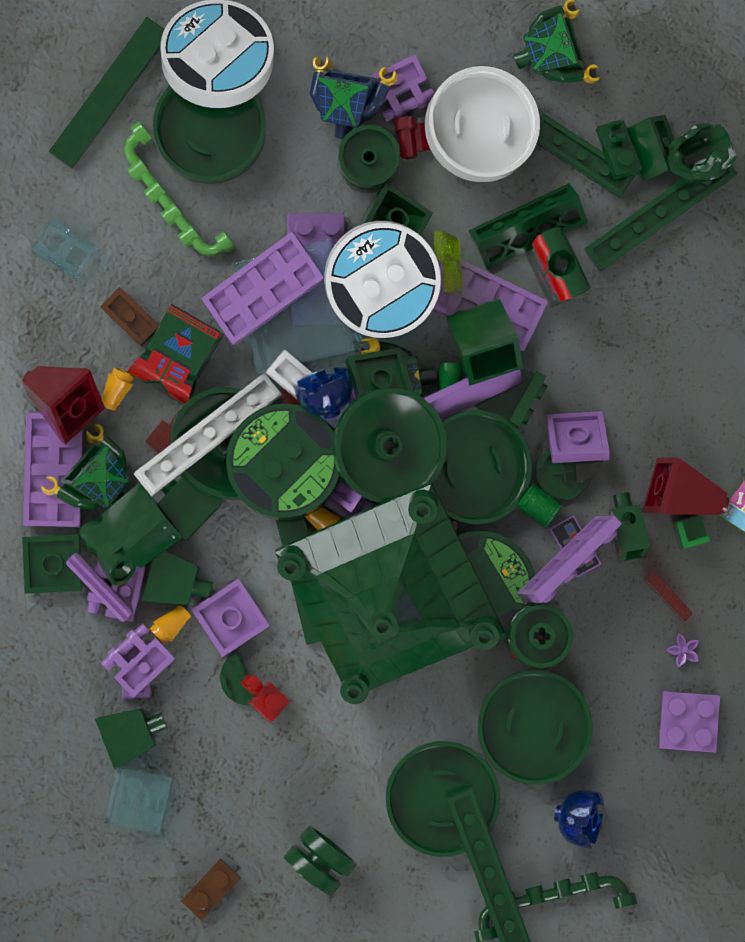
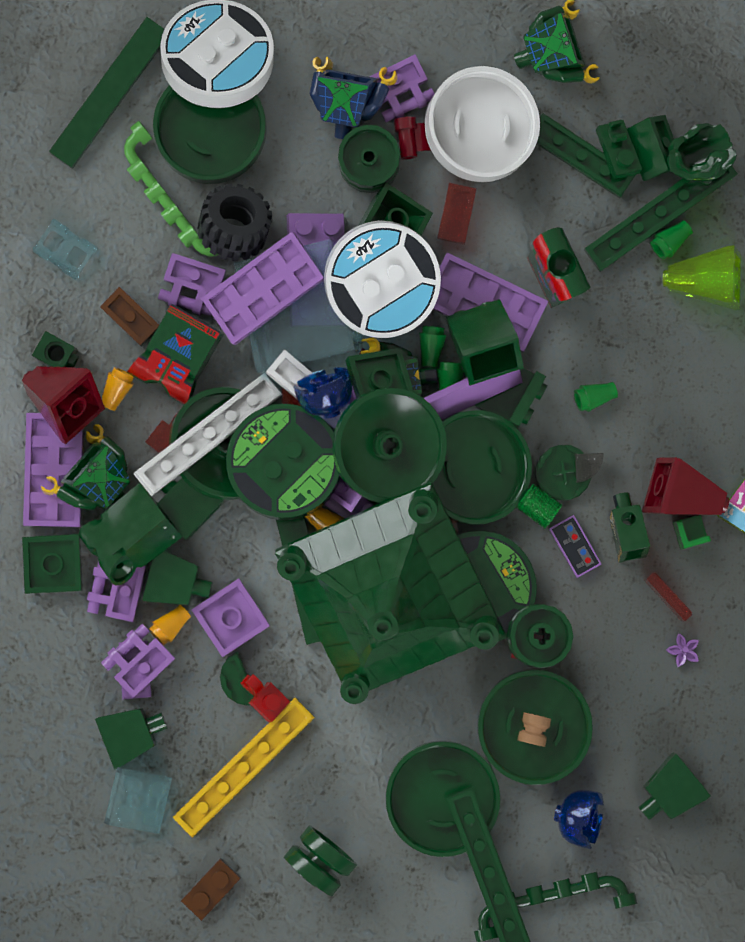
(47, 344): none -> dark green brick
(99, 587): medium lavender axle -> none
(190, 275): none -> medium lavender plate
(240, 205): none -> black tyre
(243, 767): none -> yellow tile
(431, 344): none -> green cone
(448, 253): clear neon green tile -> none
(456, 213): none -> clear red plate
(527, 220): dark green fence -> none
(534, 729): none -> medium nougat wheel
(563, 564): medium lavender plate -> none
(577, 437): medium lavender plate -> none
(594, 395): none -> green cone
(670, 240): none -> green cone
(672, 789): none -> dark green torso
(689, 721): medium lavender plate -> none
(708, 277): none -> clear neon green slope

